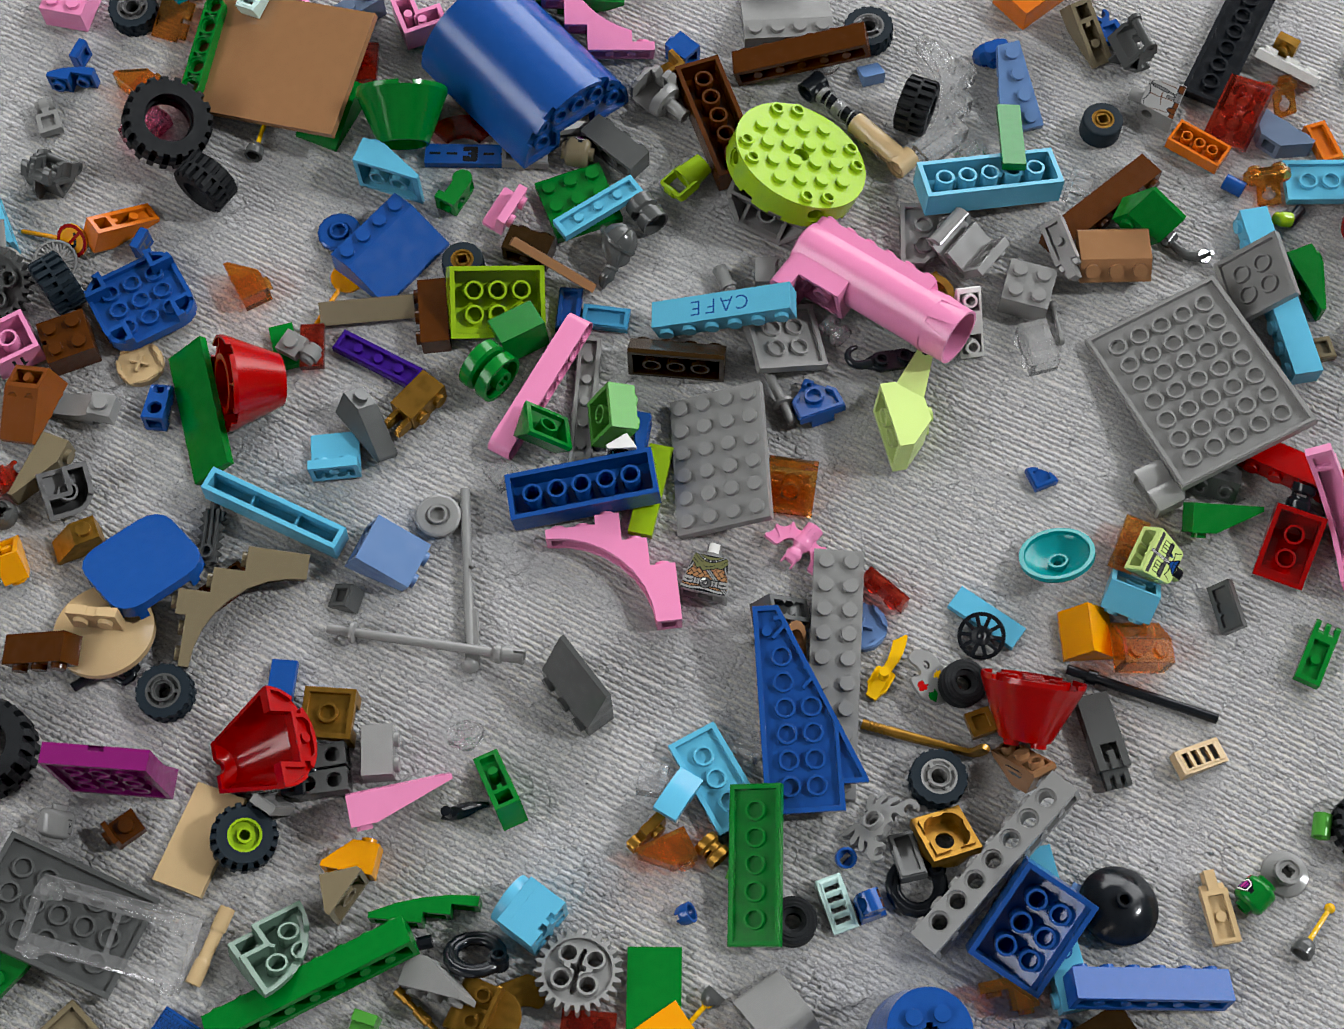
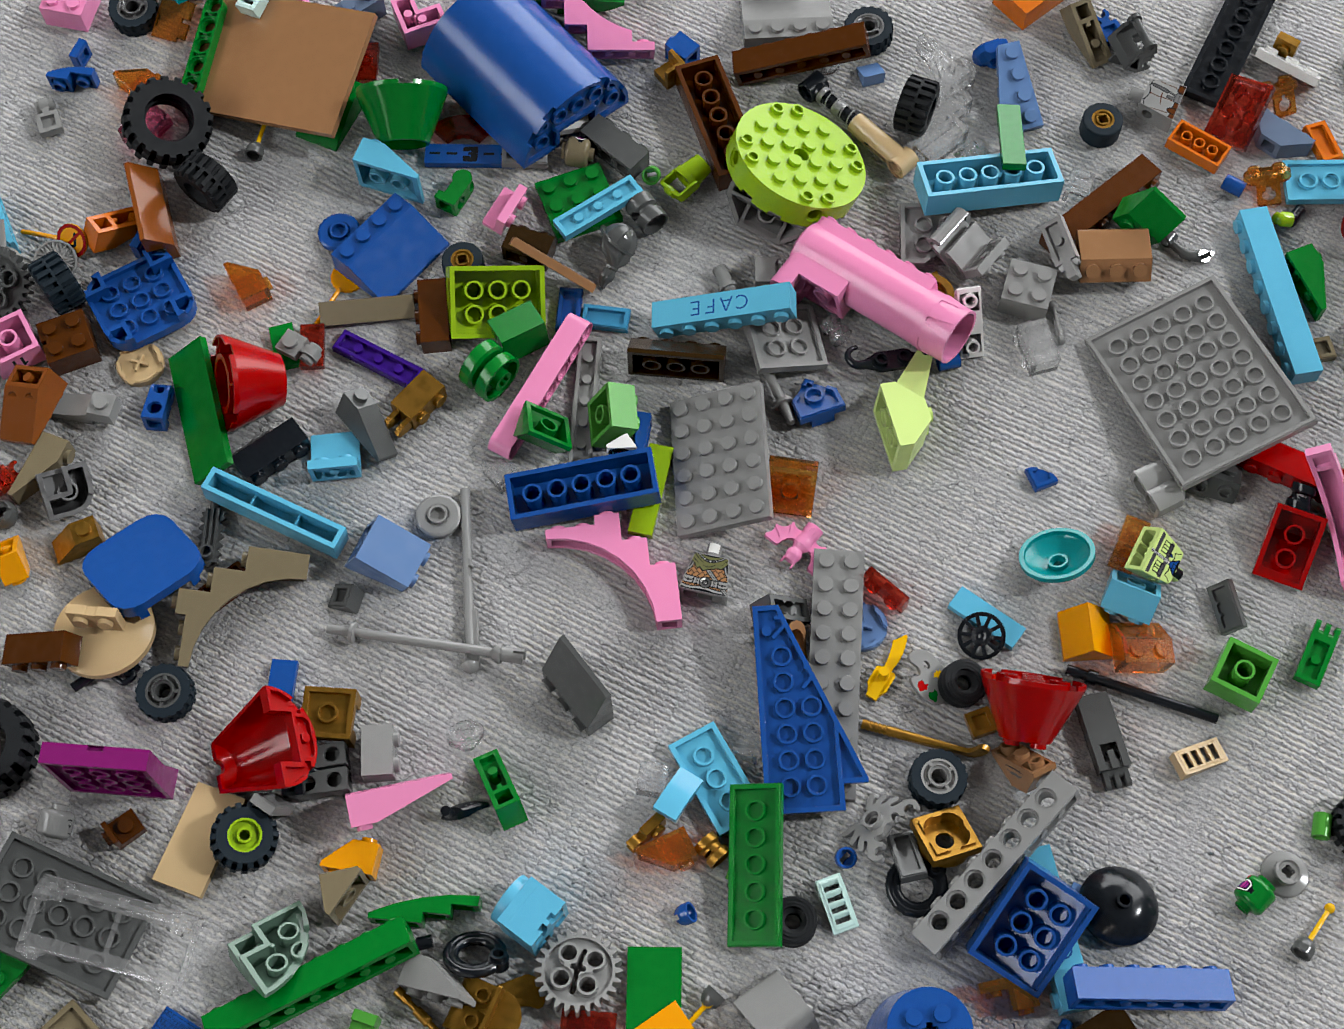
(53, 180): dark grey piece -> none
(151, 209): none -> dark orange slope
(217, 930): tan piece -> none
(272, 452): none -> black brick
(651, 180): none -> bright green hinge
(658, 93): light grey piece -> none
(869, 906): blue leg -> none
(954, 363): none -> blue hinge
(1214, 518): green slope -> none
(1218, 910): tan hinge -> none
(1241, 674): none -> bright green brick
(1258, 276): light grey plate -> none

